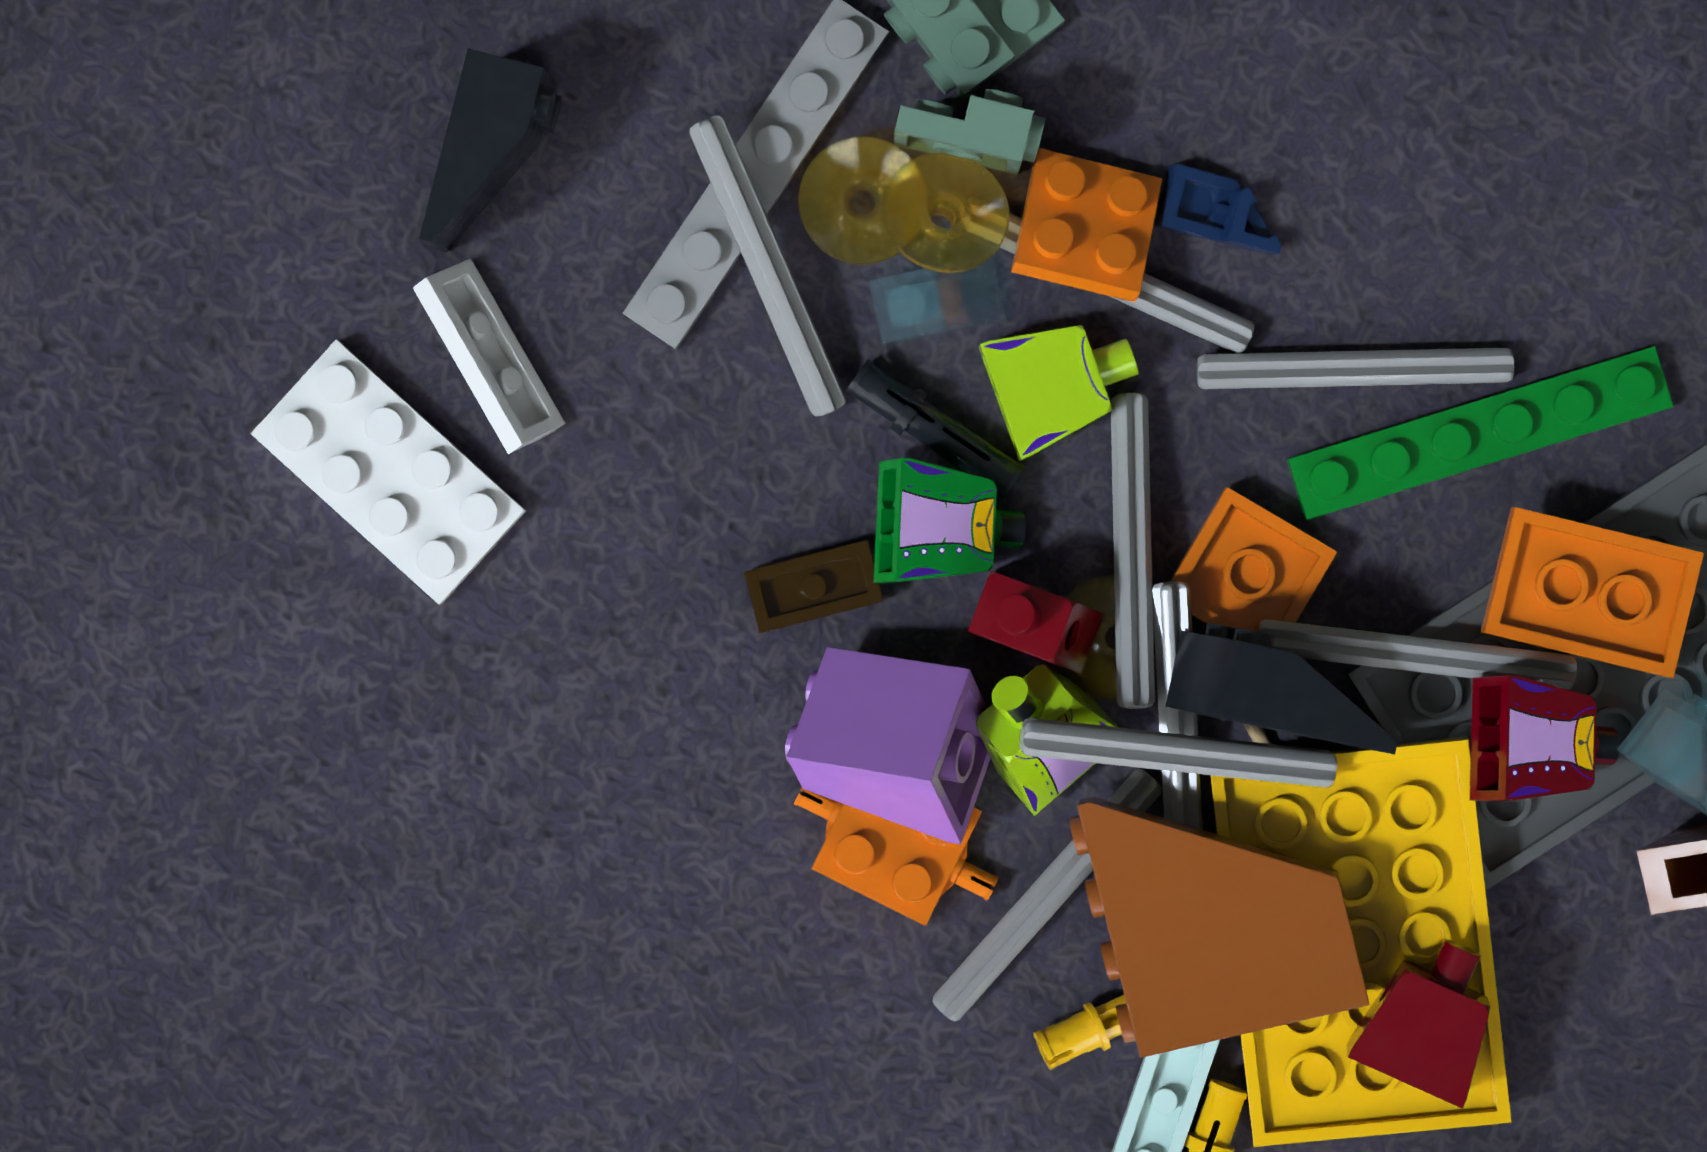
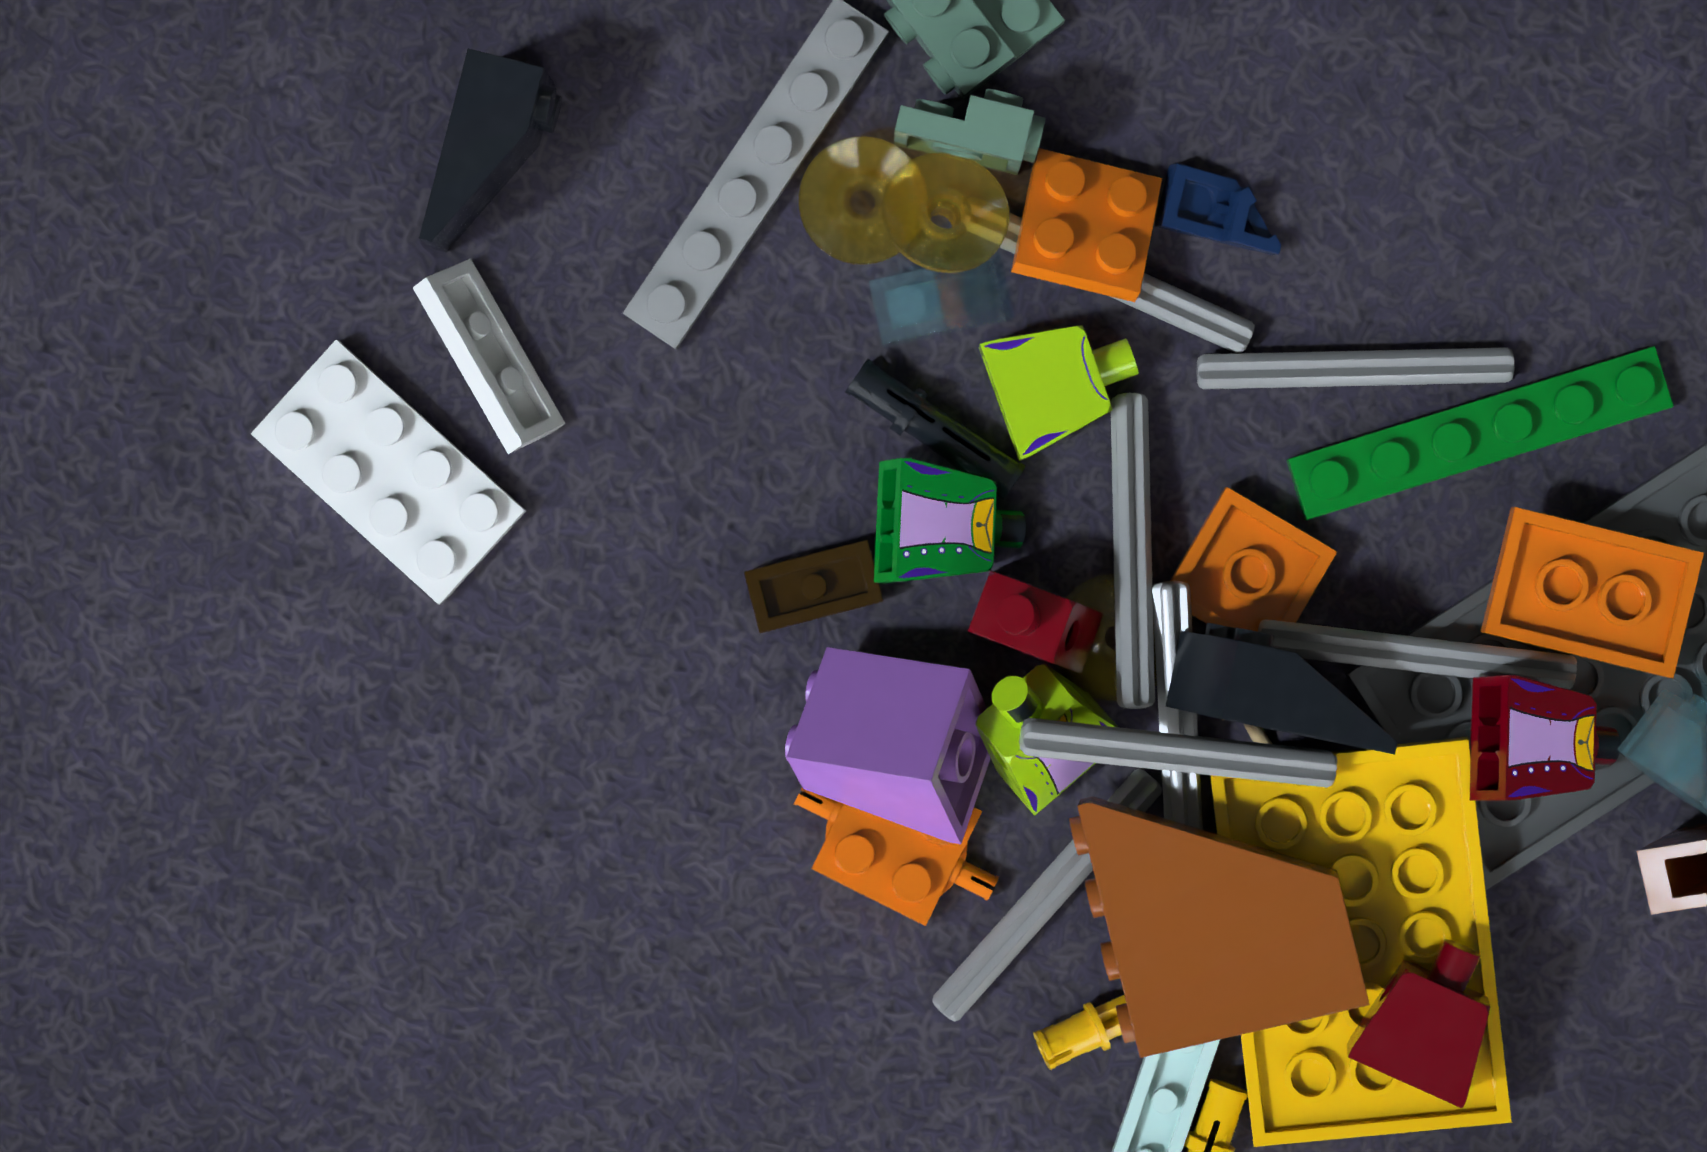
(767, 265): light grey axle -> none

